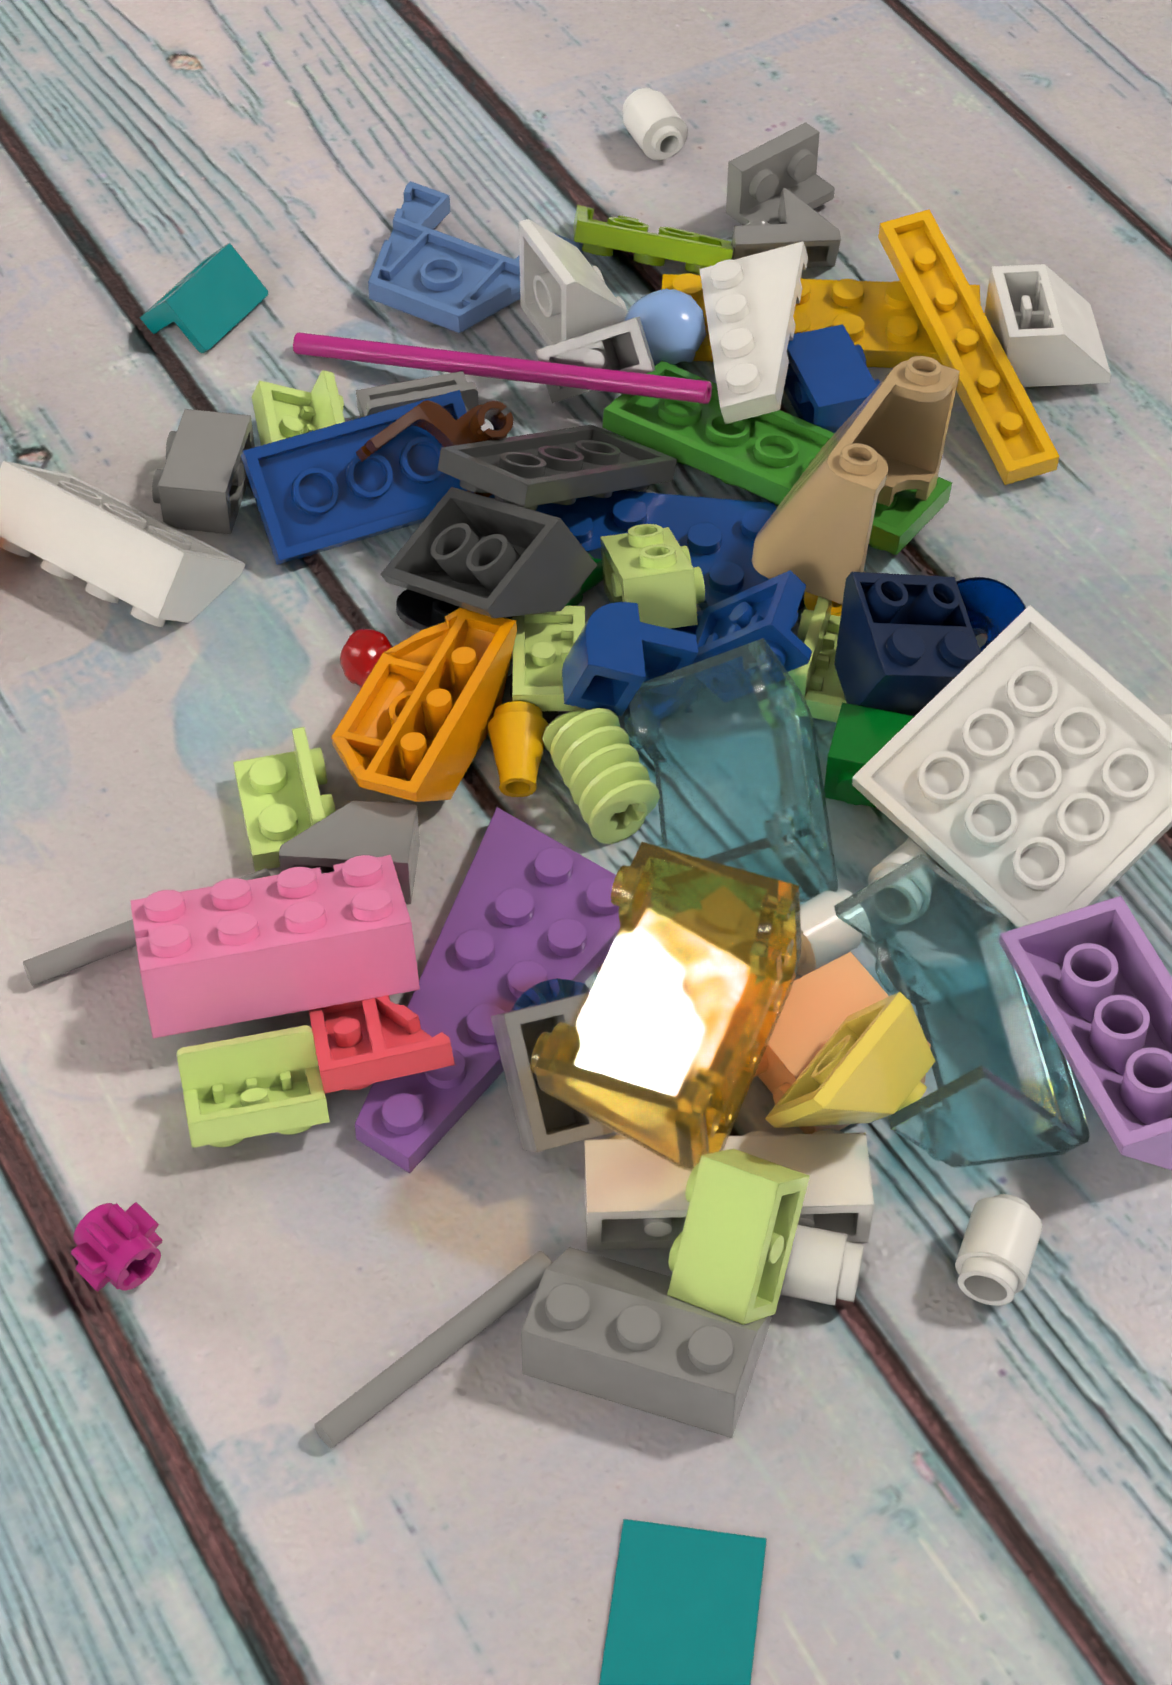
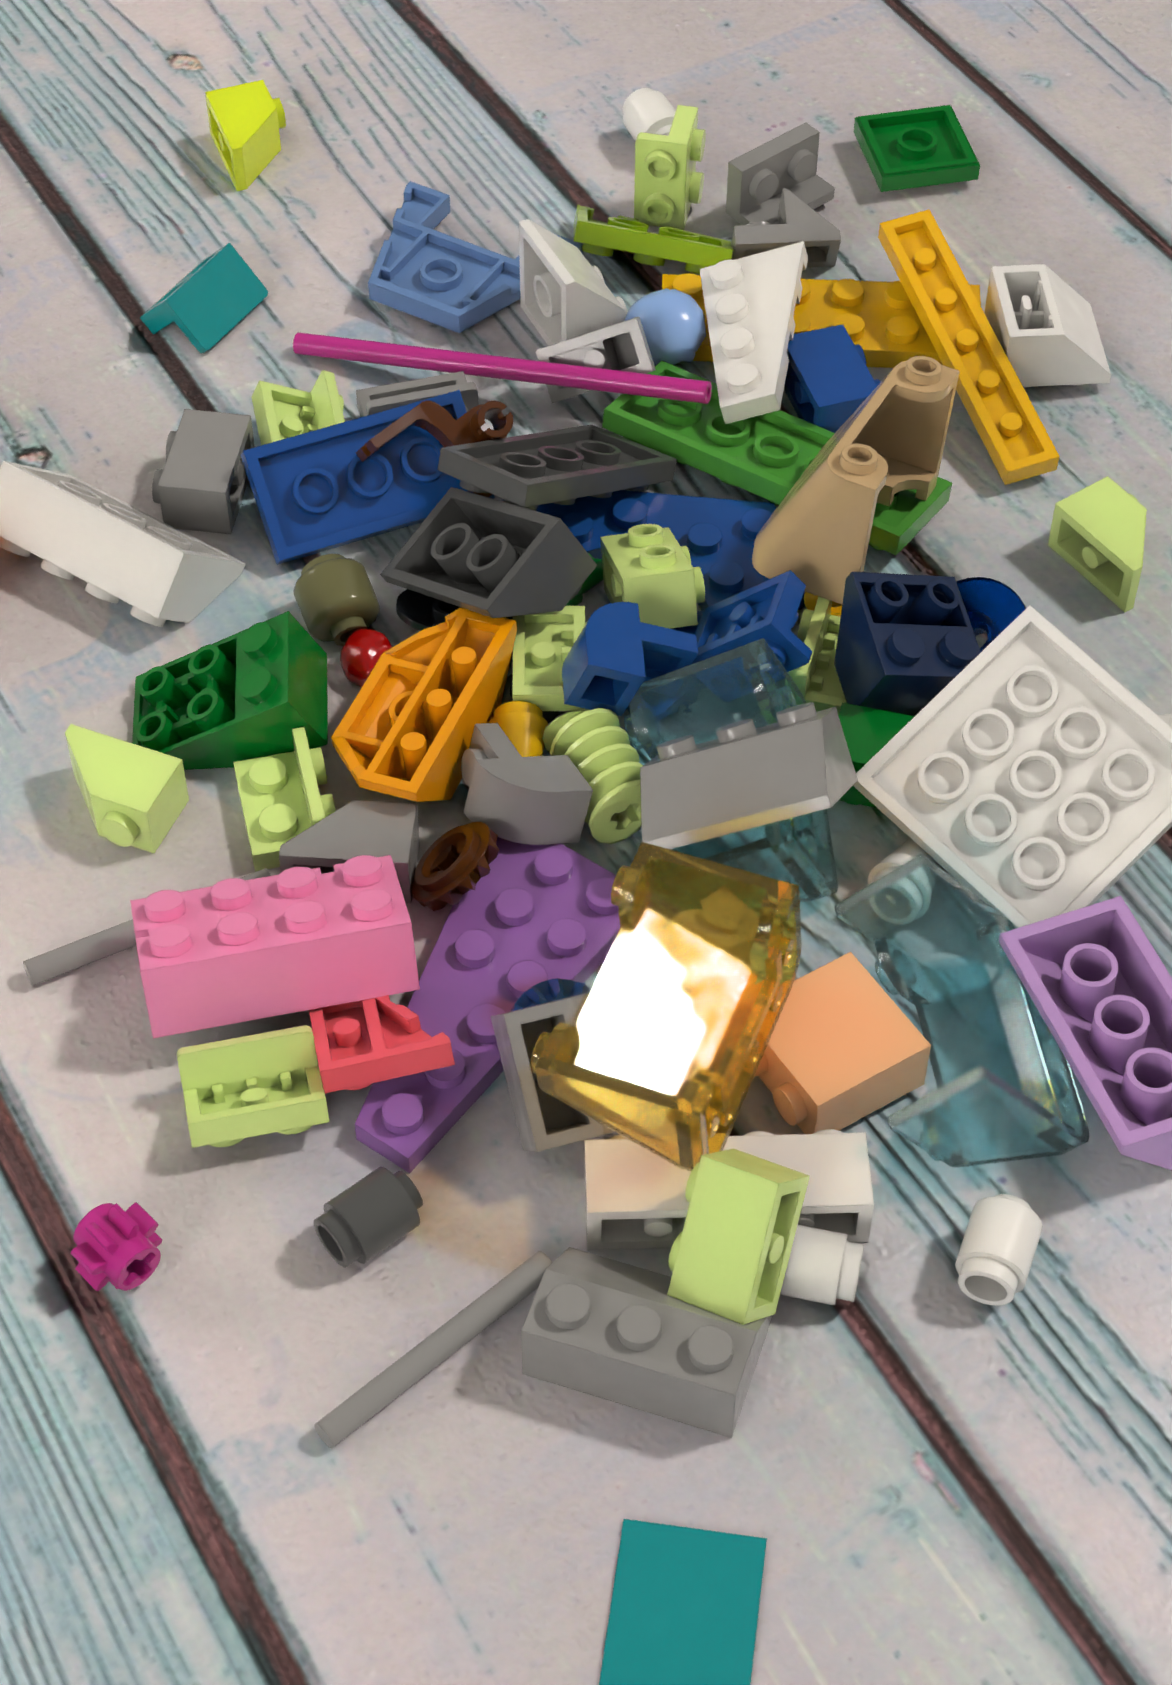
(127, 787): none -> yellowish green slope
(236, 697): none -> green slope
(245, 129): none -> neon yellow slope
(335, 598): none -> olive head
(369, 1216): none -> dark grey brick
(454, 865): none -> reddish brown gear
(523, 797): none -> light grey brick
(667, 171): none -> yellowish green bracket
(745, 777): none -> light grey slope
(823, 933): white brick -> none
(862, 1071): light yellow slope -> none
(916, 148): none -> green plate
(1102, 538): none -> yellowish green slope

